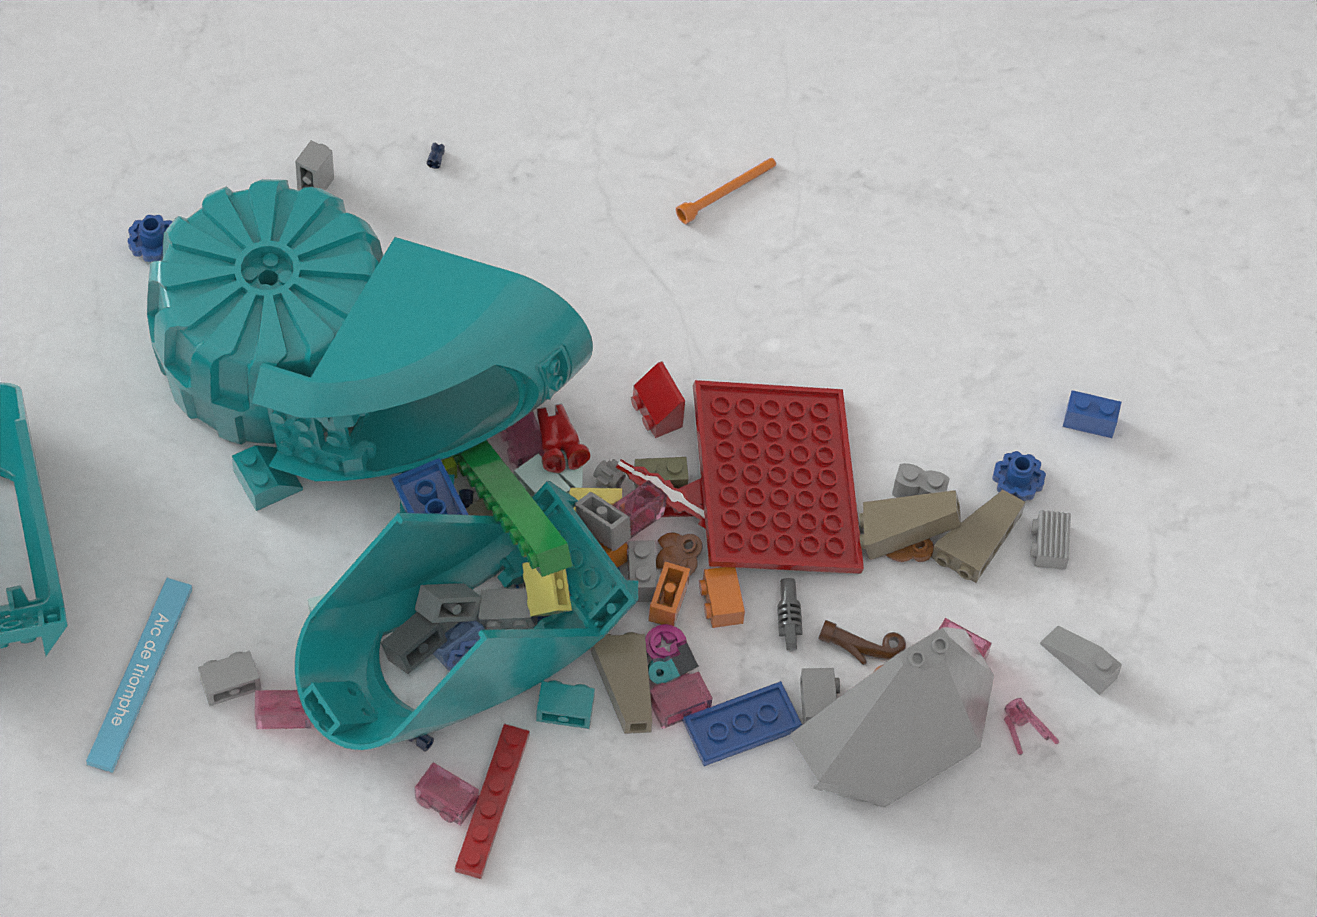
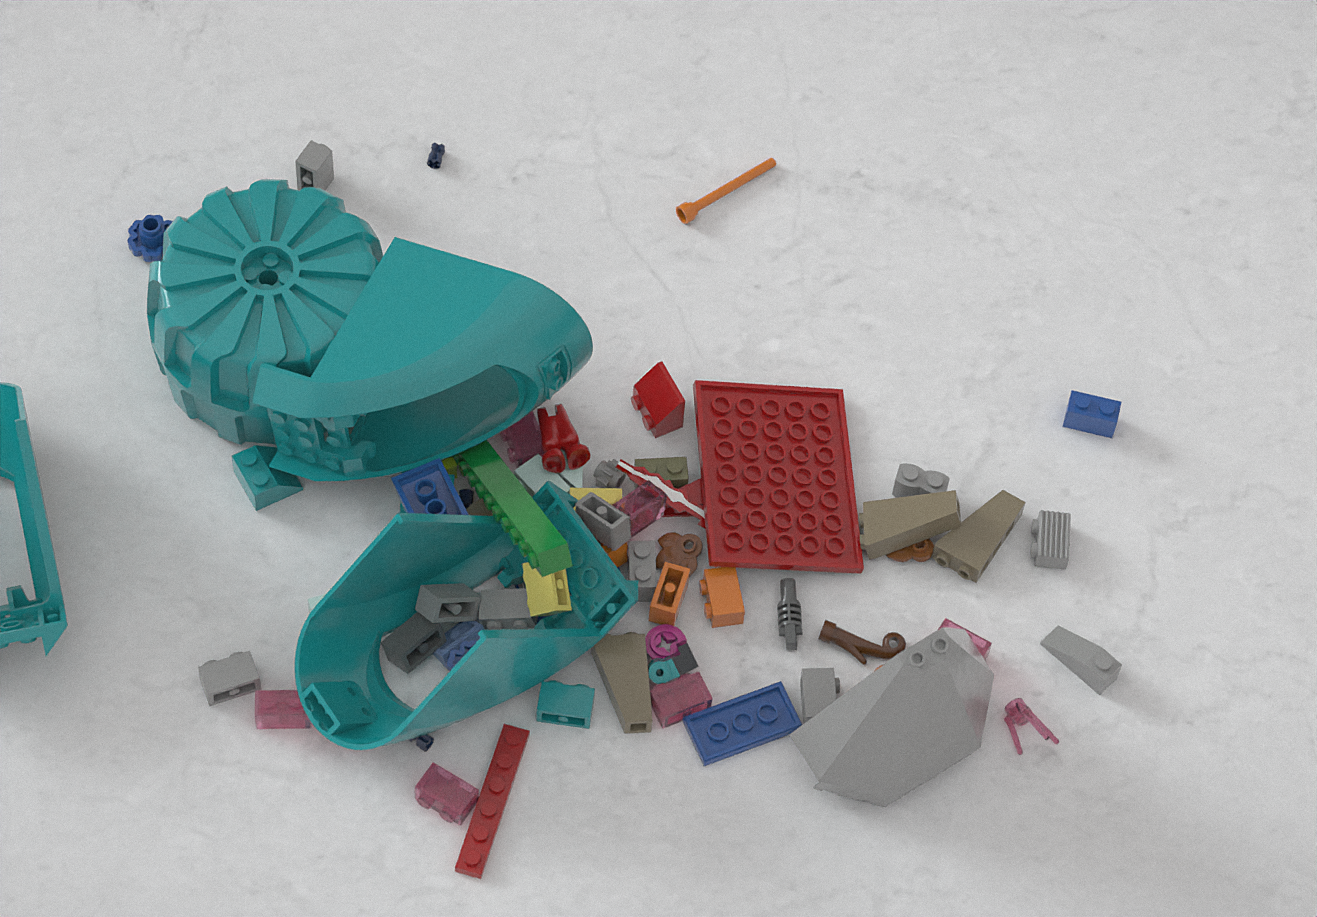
(139, 675): medium azure tile -> none
(1019, 475): blue plant -> none

